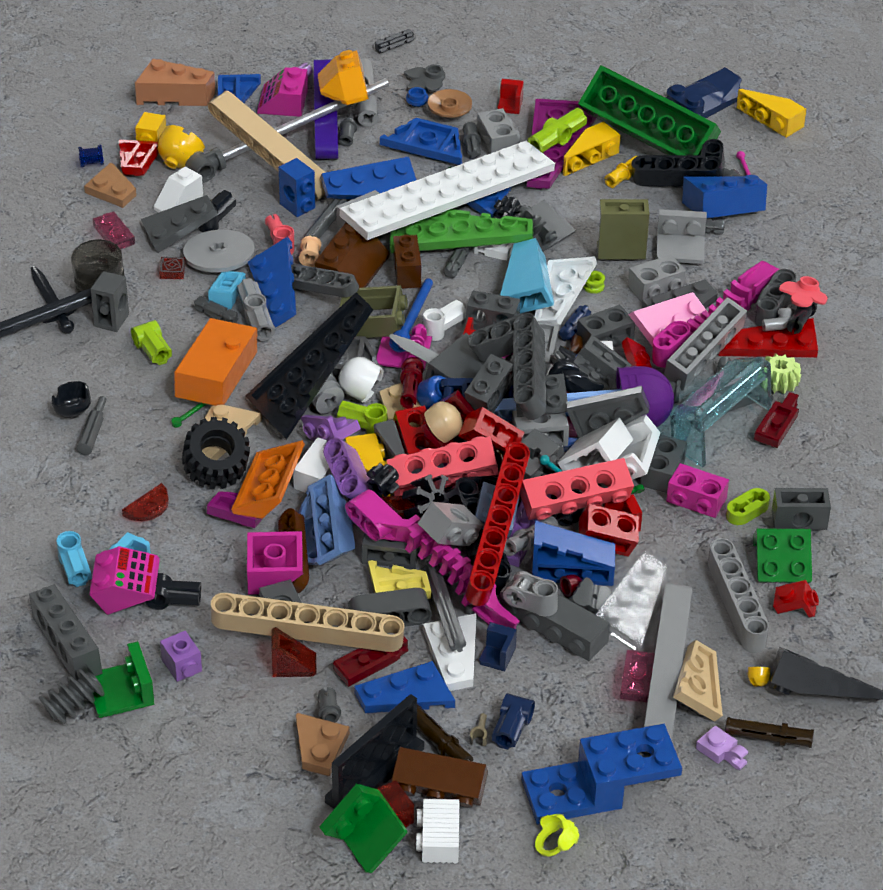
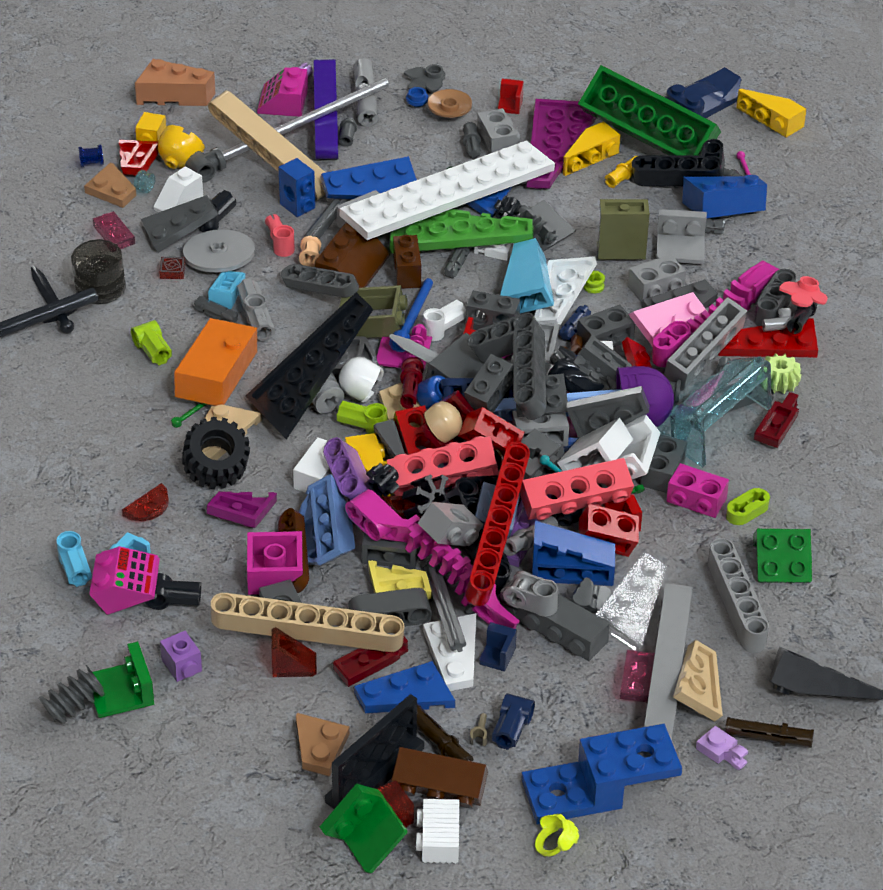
(64, 631): dark grey brick -> none
(72, 399): black hair -> none
(91, 428): dark grey axle -> none
(110, 301): dark grey brick -> none
(144, 181): none -> clear light blue bush
(239, 85): blue wing -> none
(267, 480): orange slope -> none
(275, 279): blue wing -> none
(328, 427): medium lavender bracket -> none
(328, 705): dark grey pin -> none
(344, 79): light orange wedge -> none
(394, 41): black axle -> none
(427, 140): blue wing -> none
(558, 130): lime piece -> none
(569, 584): dark red hinge -> none
(759, 675): yellow hinge -> none
(796, 596): red bracket -> none
(801, 508): dark grey brick -> none

